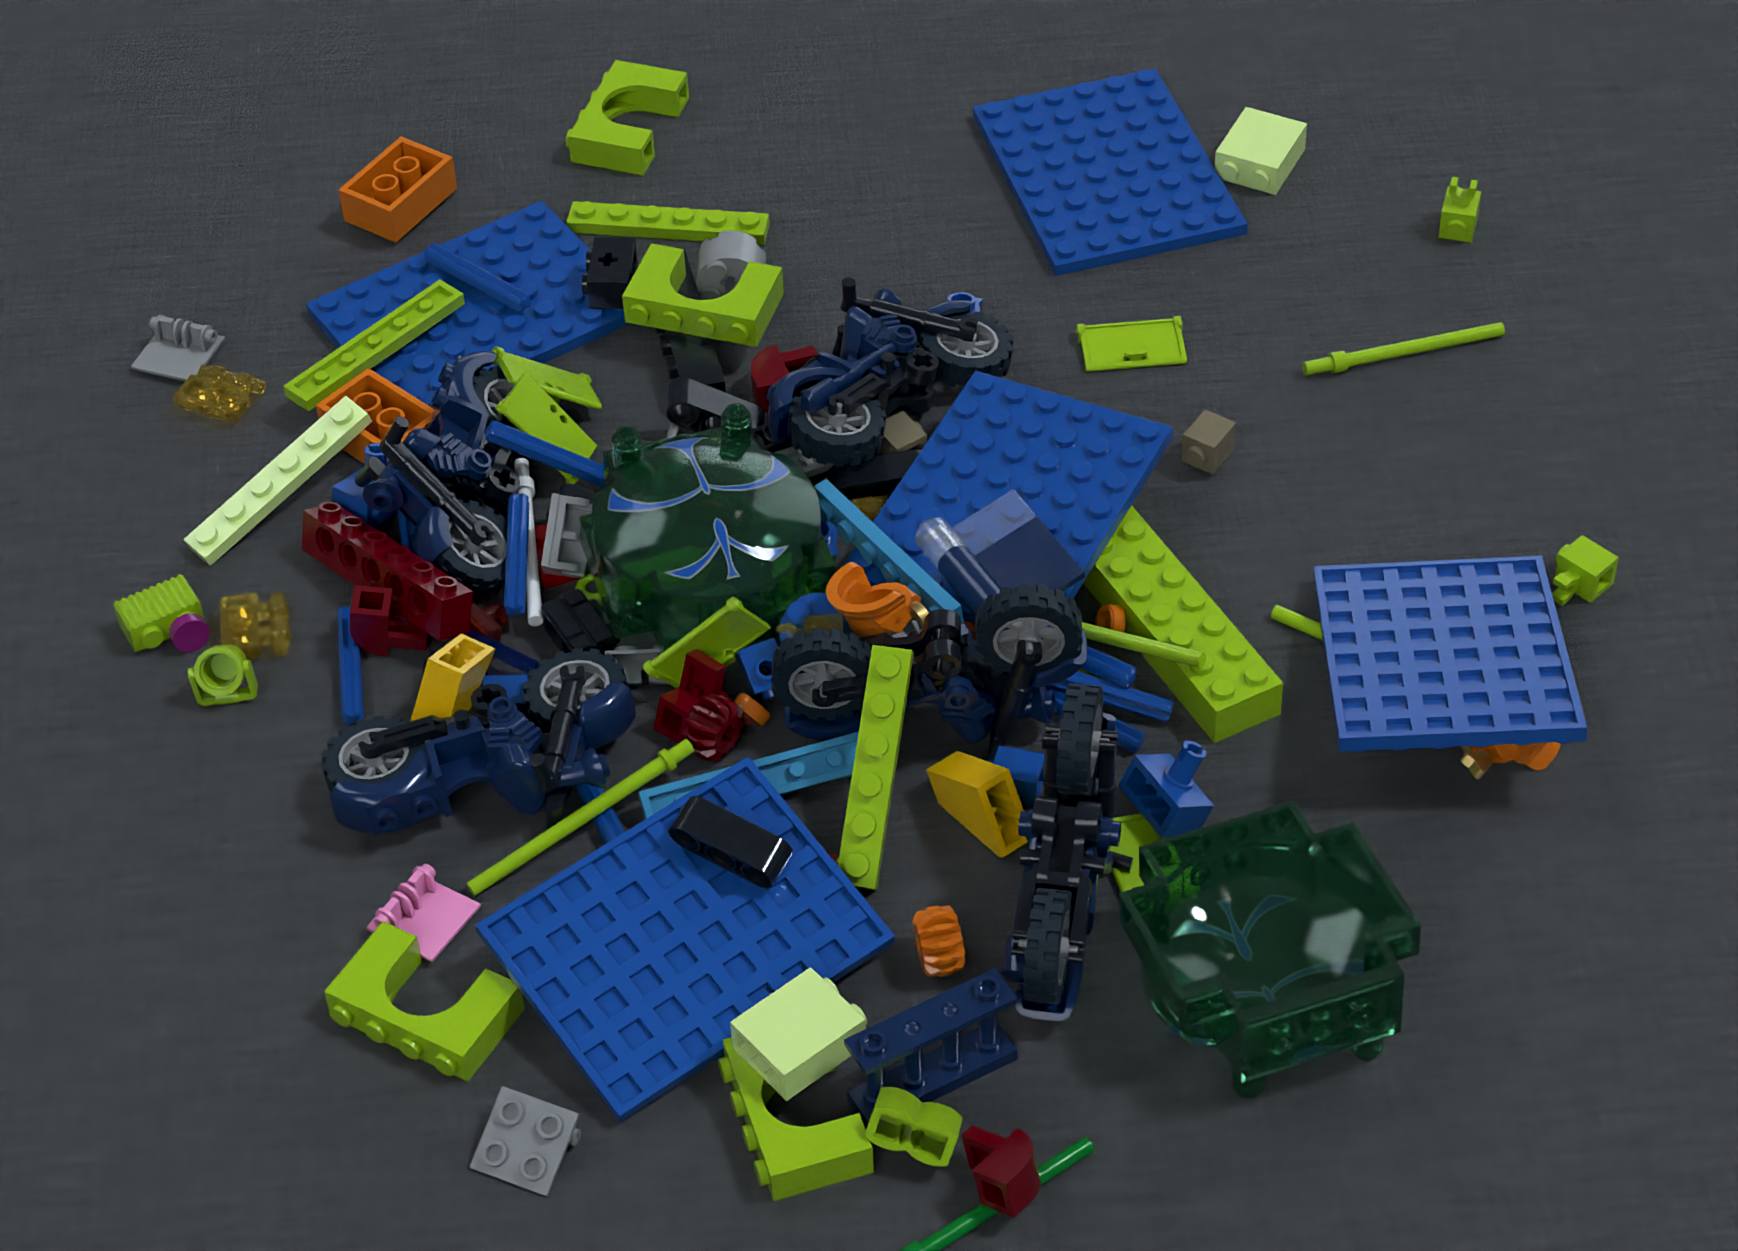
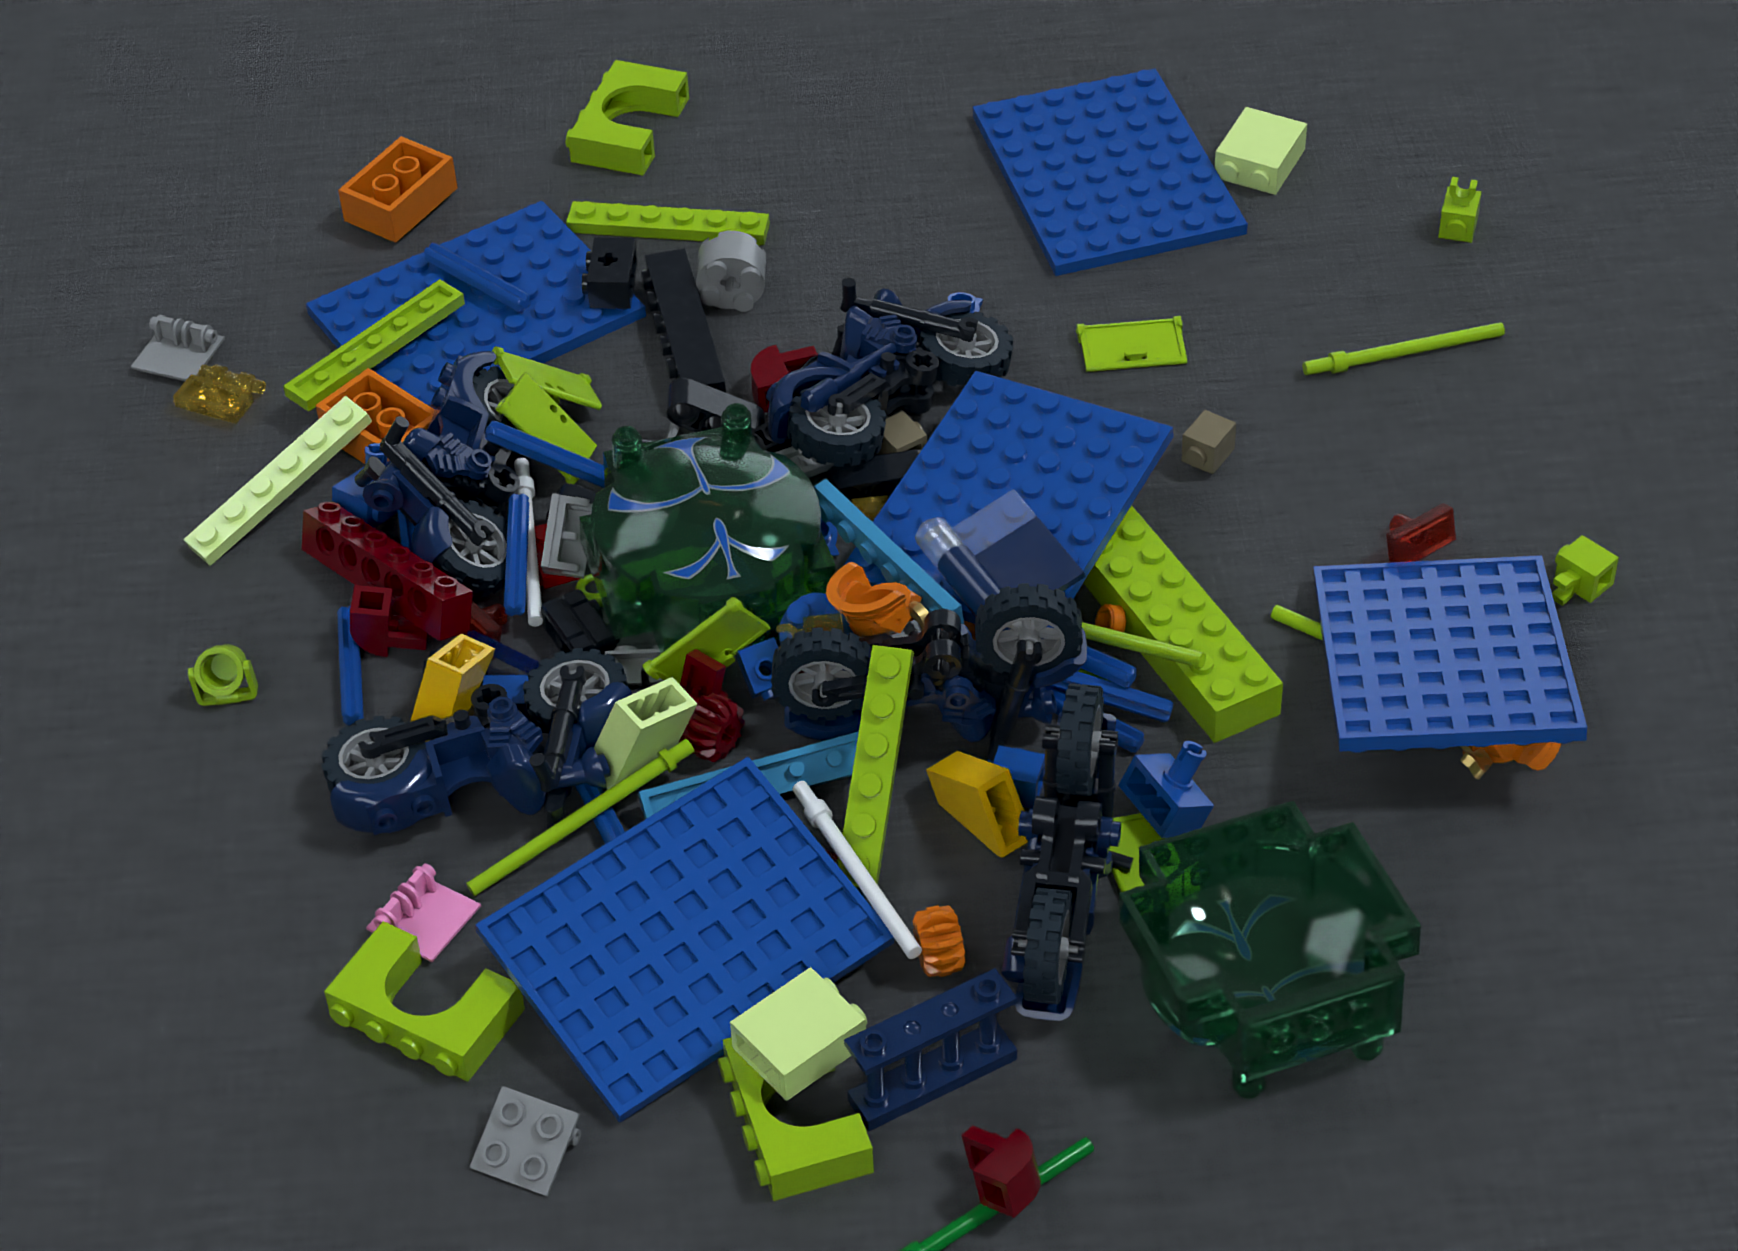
(149, 613): lime brick -> none
(189, 632): magenta tile -> none
(242, 626): clear yellow plate -> none
(642, 727): none -> yellowish green brick
(730, 842): black beam -> none
(734, 317): lime arch -> none
(752, 711): orange tile -> none
(821, 817): none -> white bar
(922, 1129): lime brick -> none
(1420, 536): none -> clear red tile

